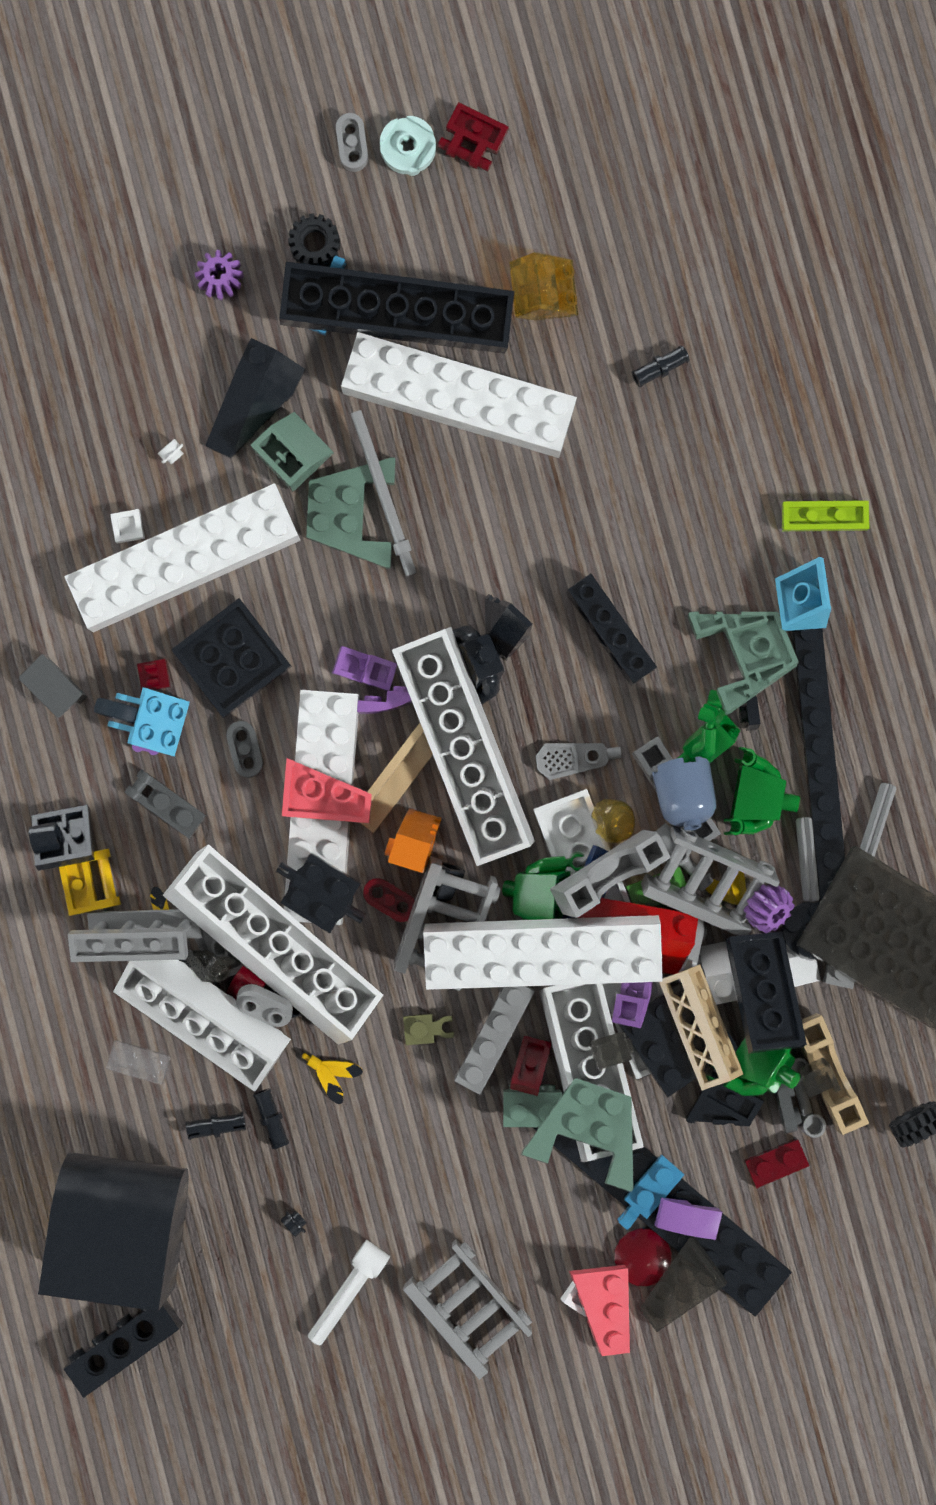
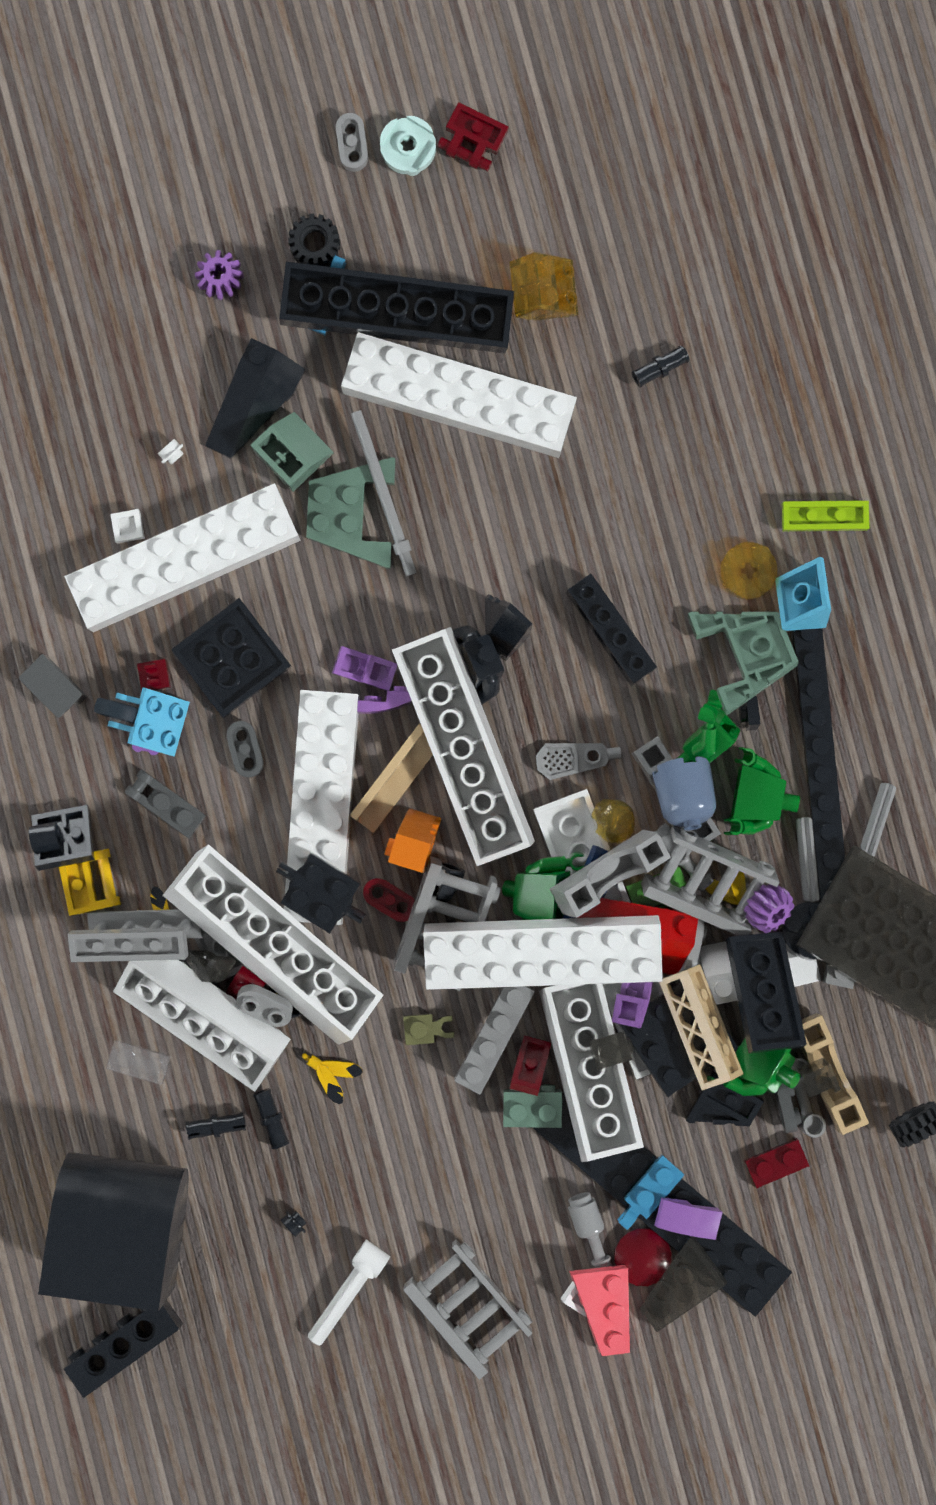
(322, 797): coral wing -> none
(588, 1225): none -> light grey piece
(594, 1118): sand green wing -> none
(735, 560): none -> clear yellow plate

